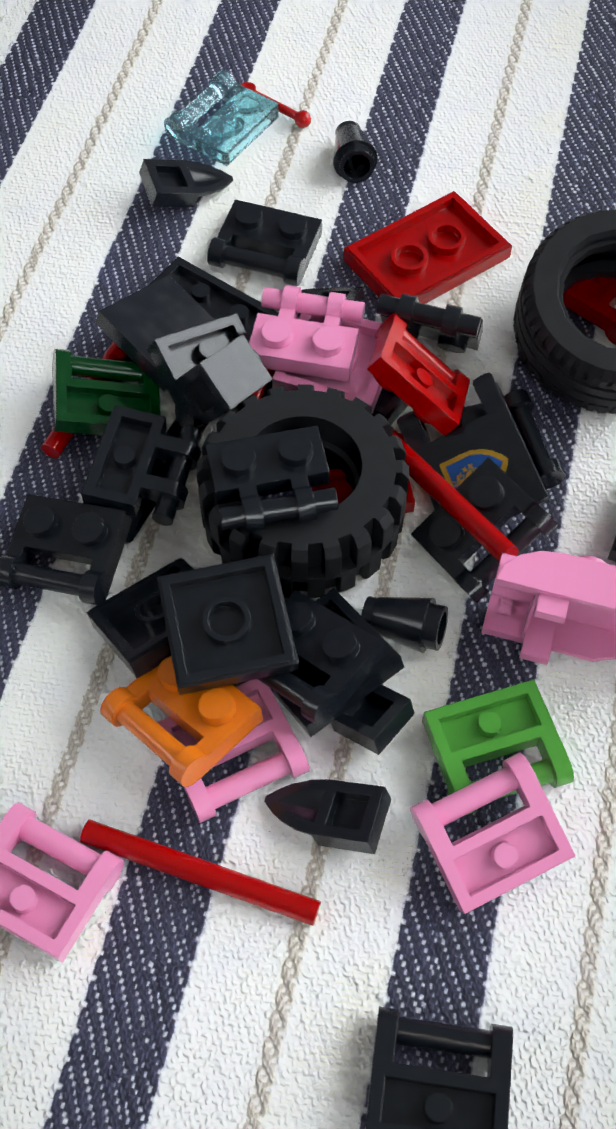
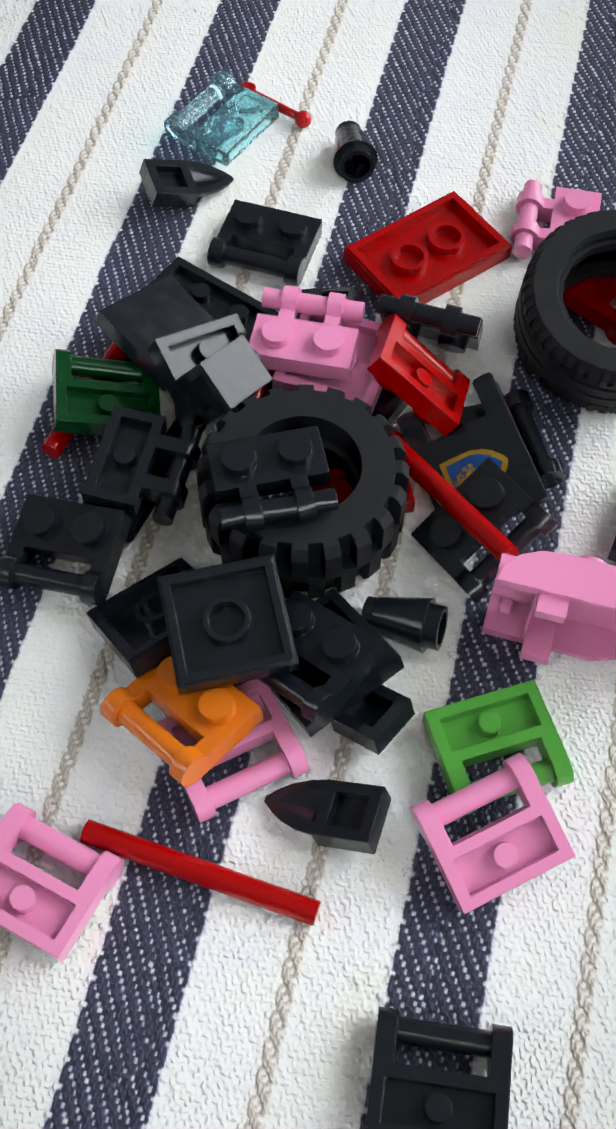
(533, 207): none -> bright pink plate

